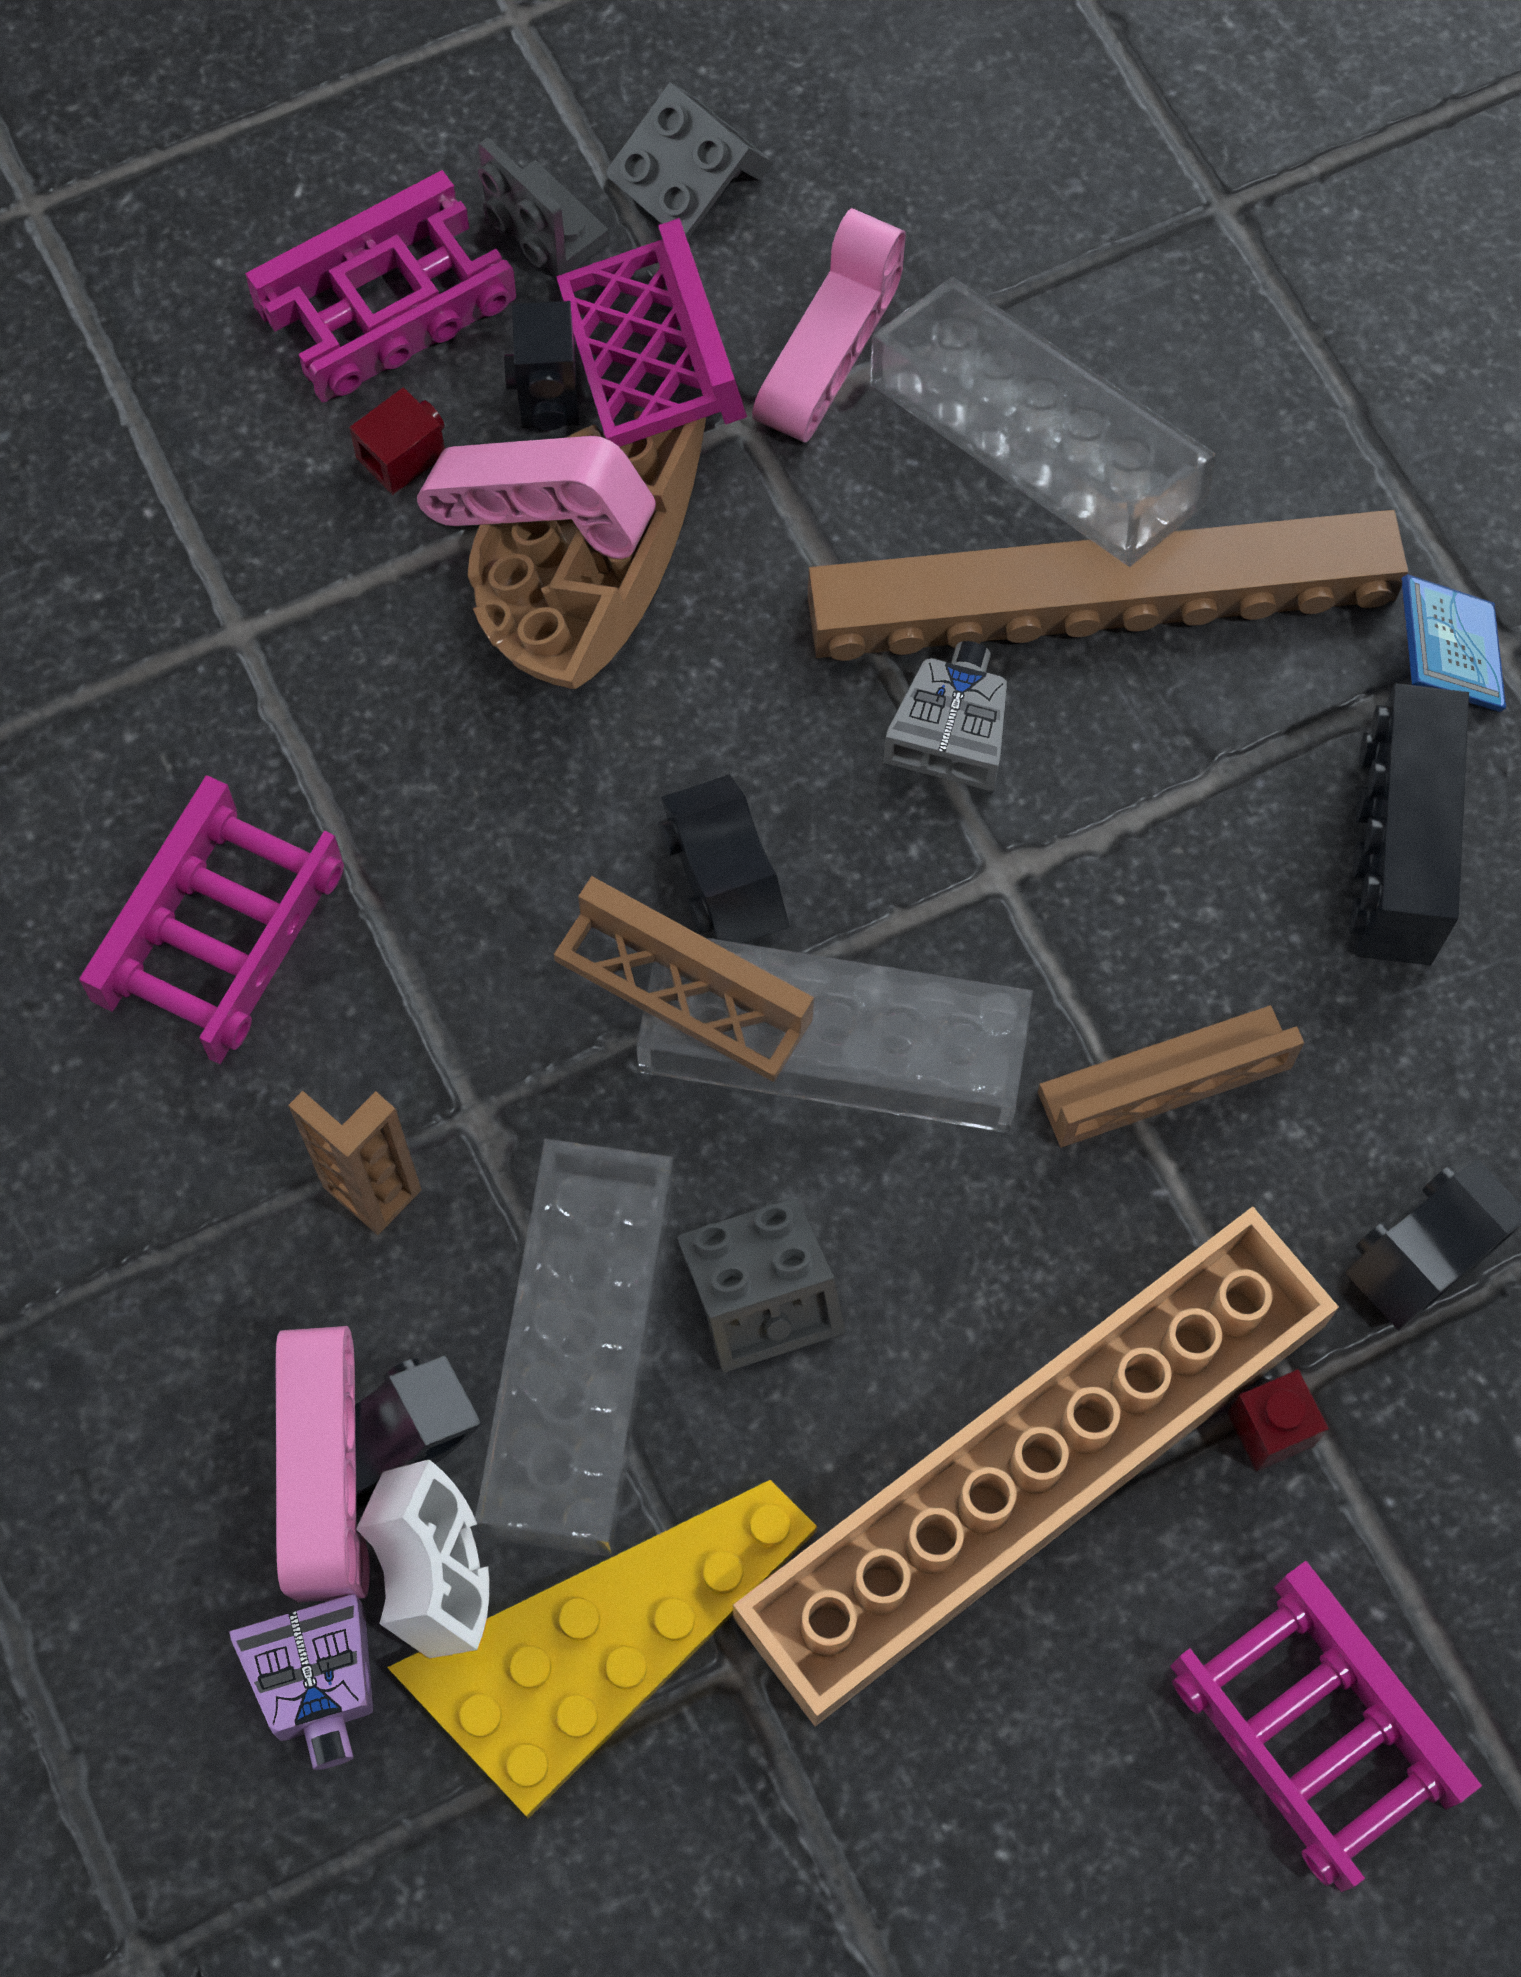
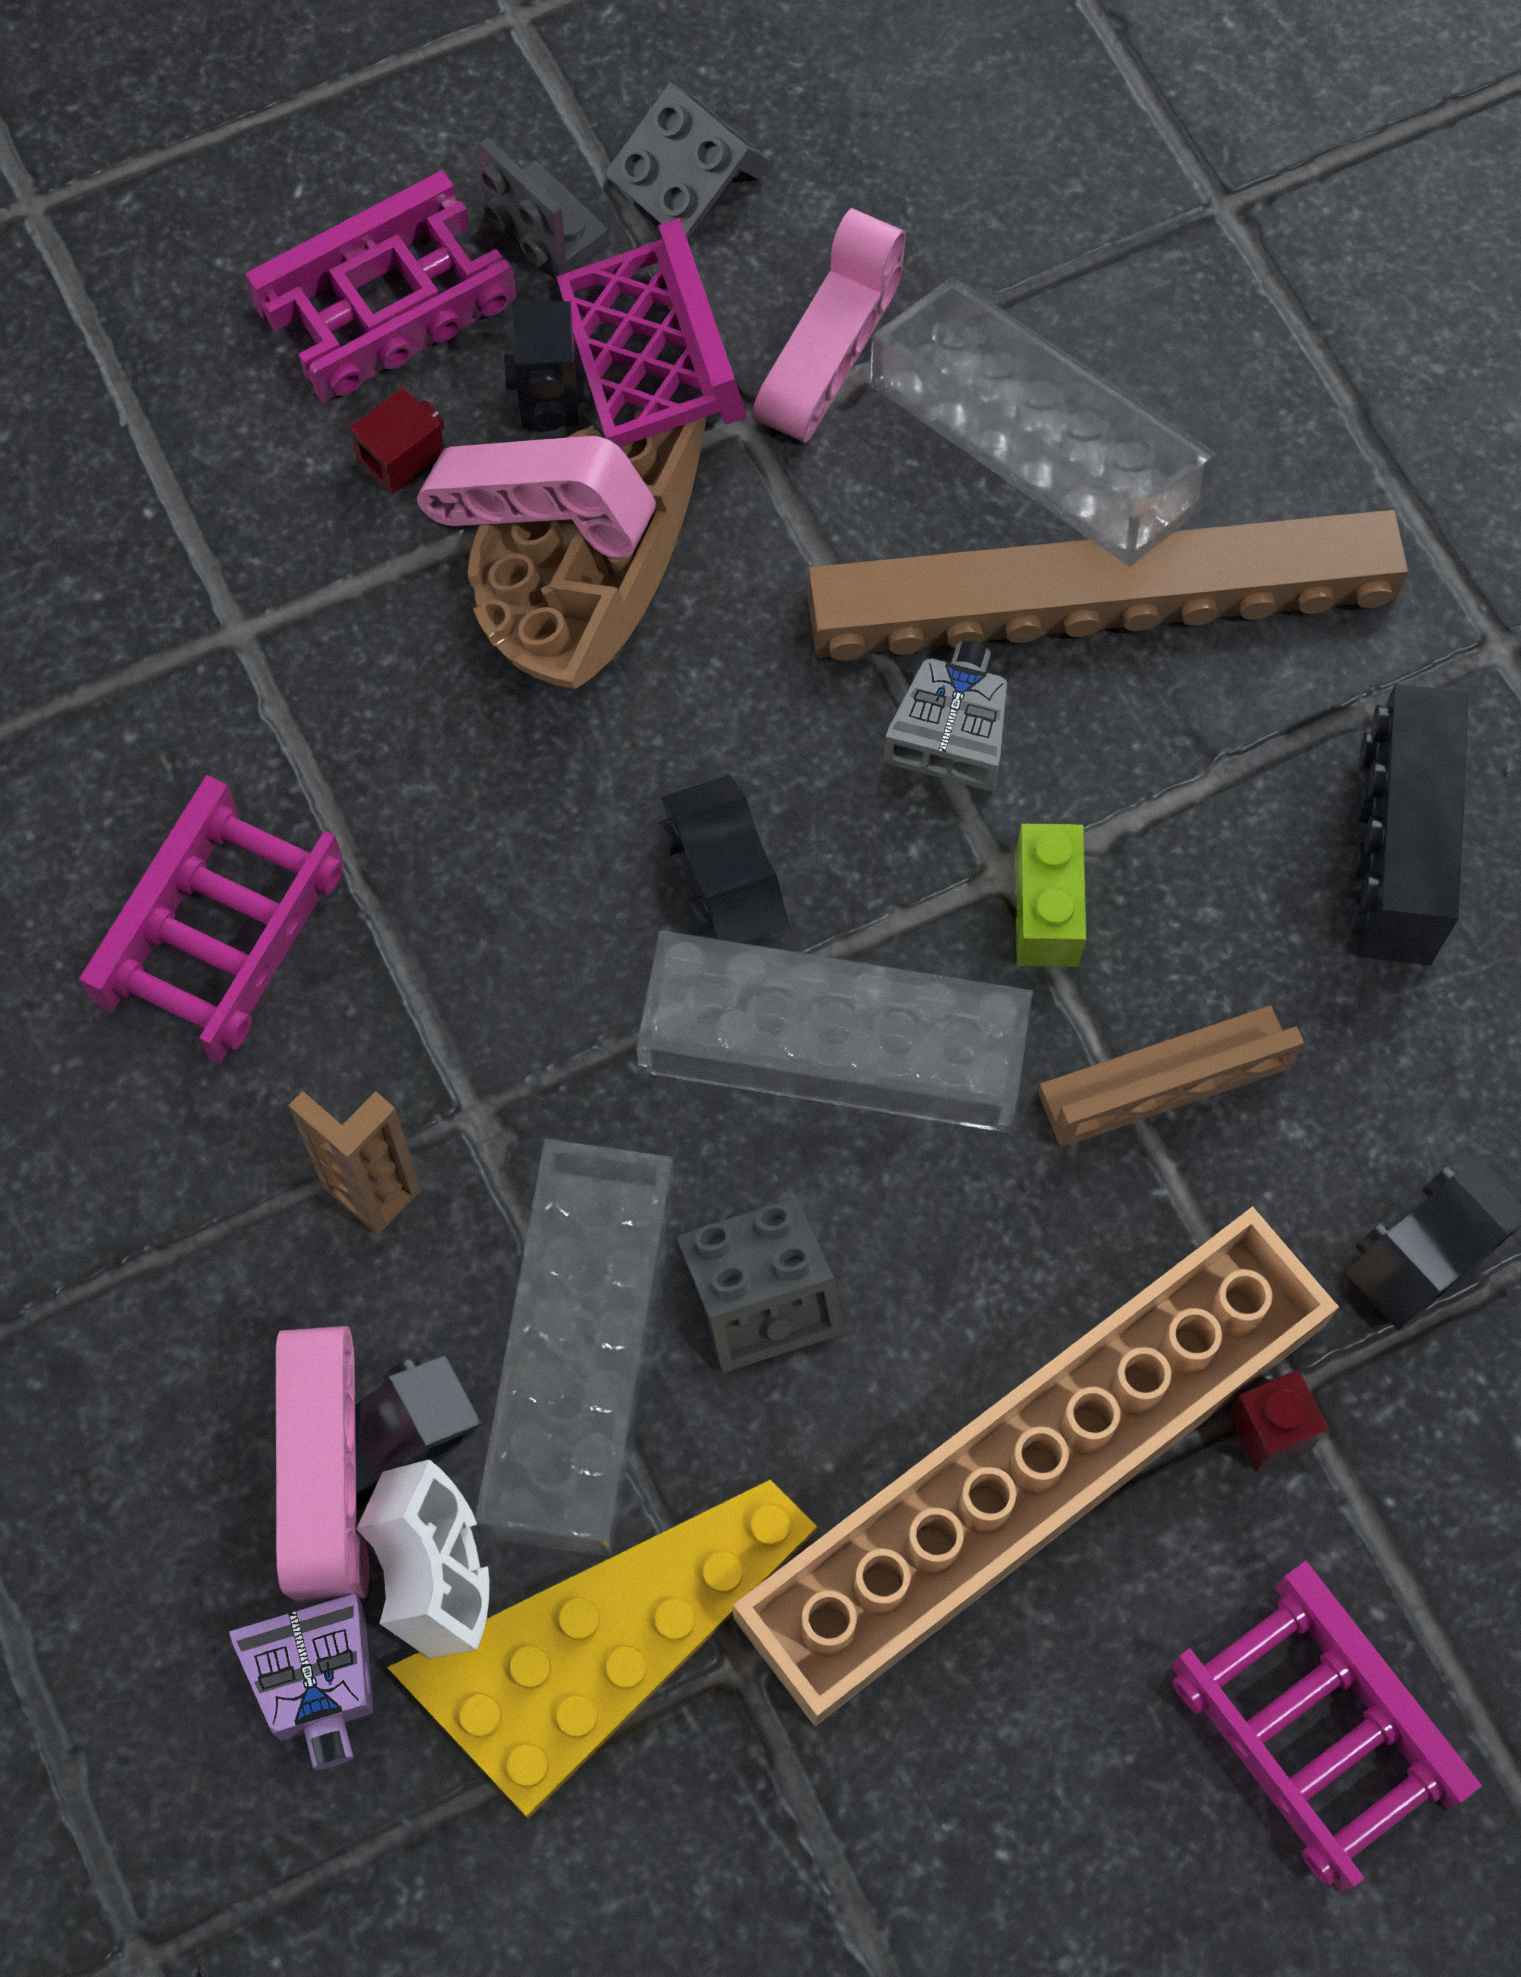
(696, 959): medium nougat fence -> none
(1050, 895): none -> lime brick
(1453, 642): piece -> none

